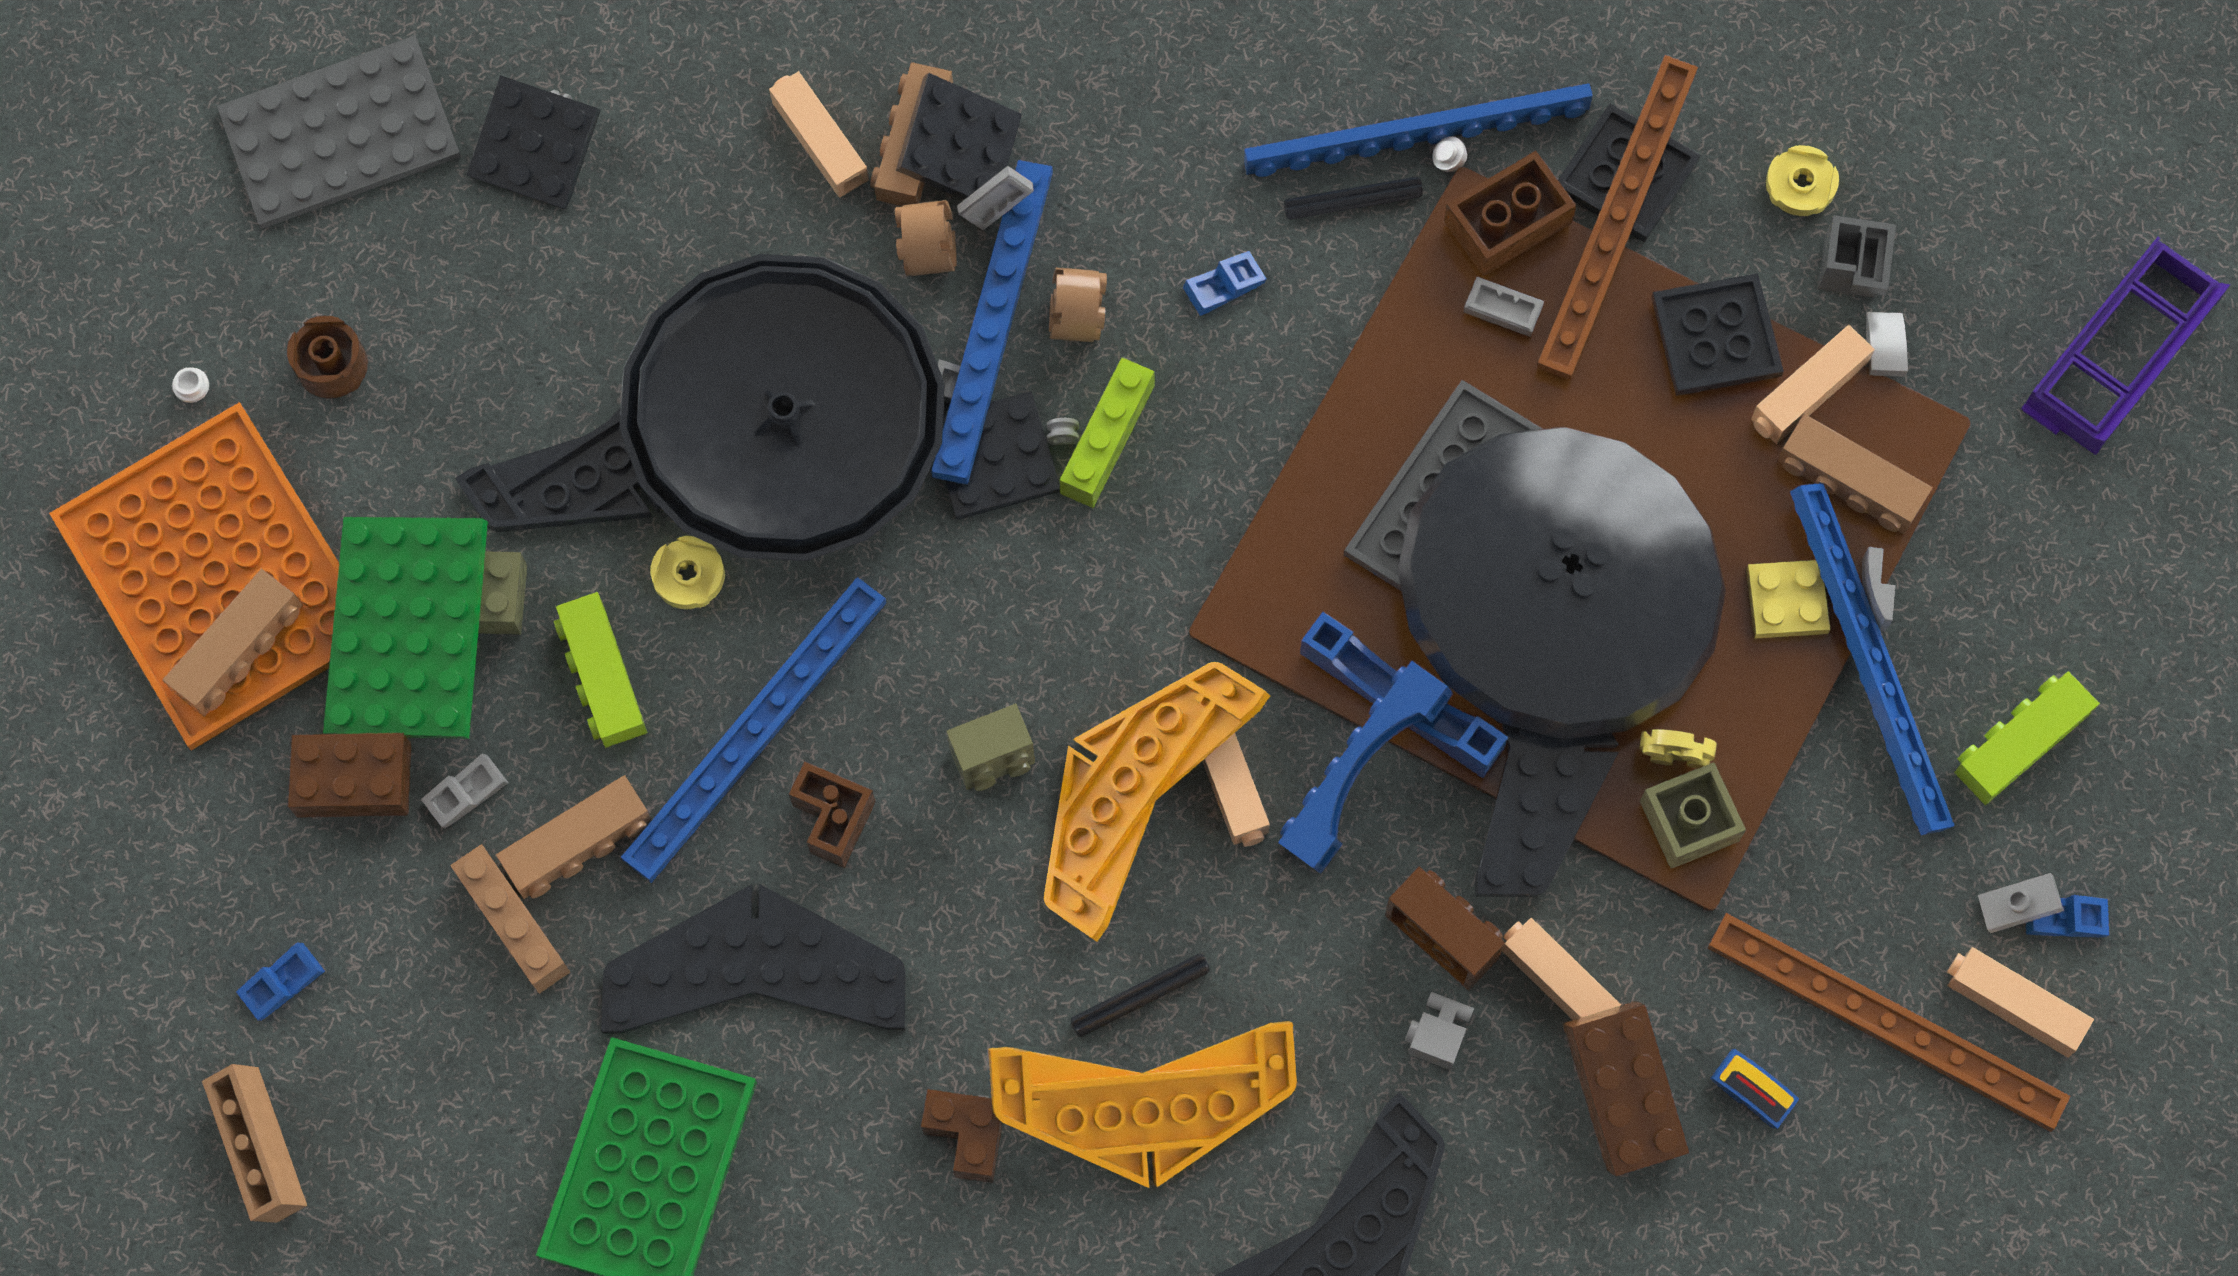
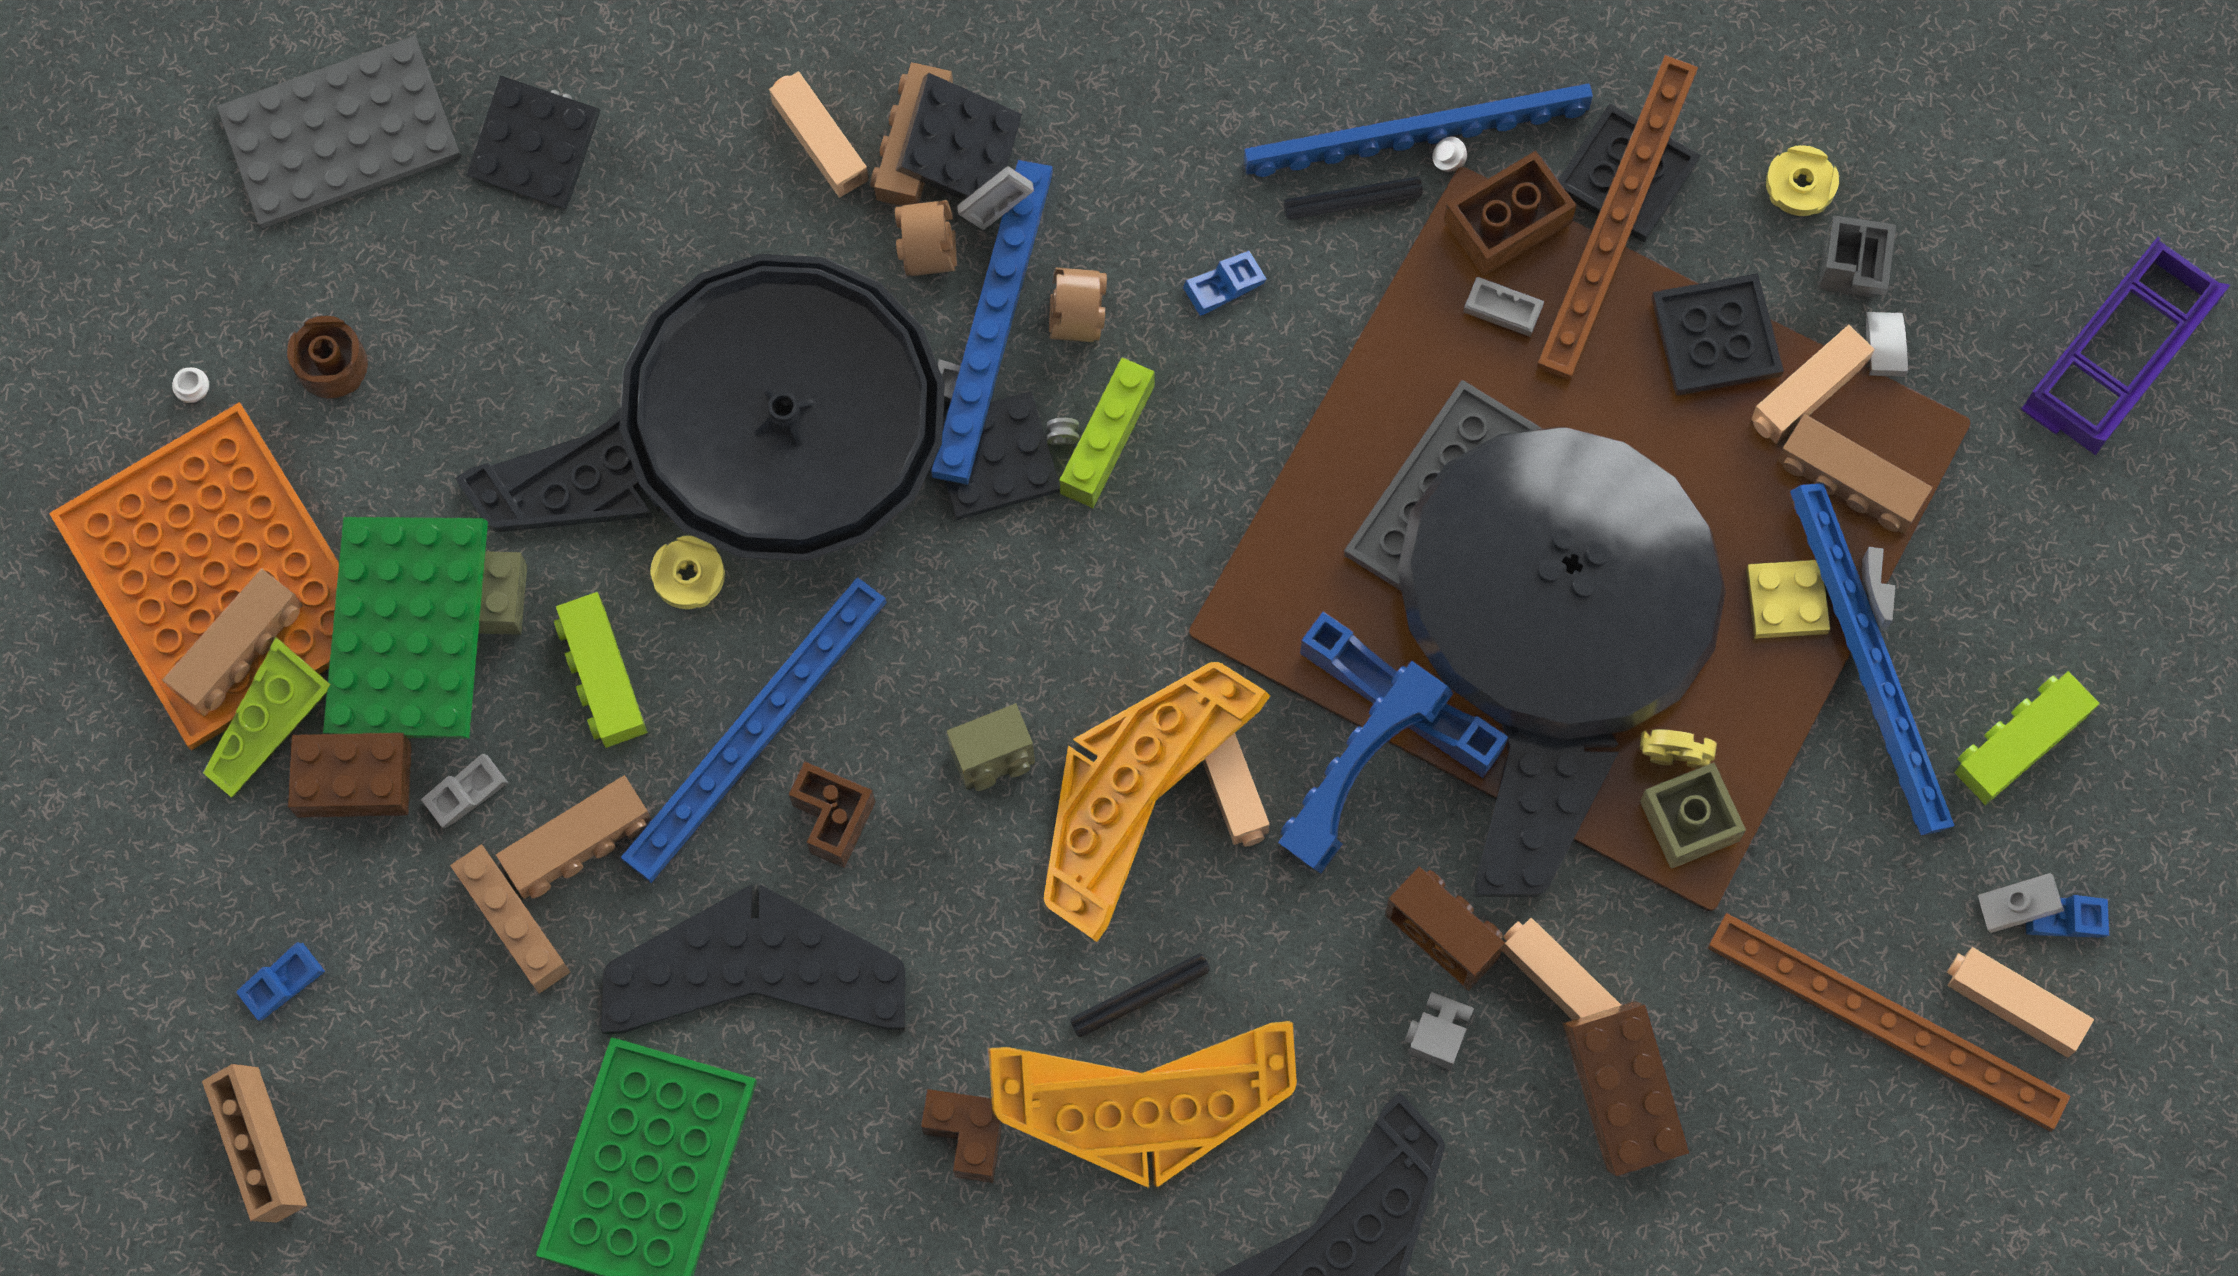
(272, 708): none -> lime wing
(1755, 1088): slope -> none

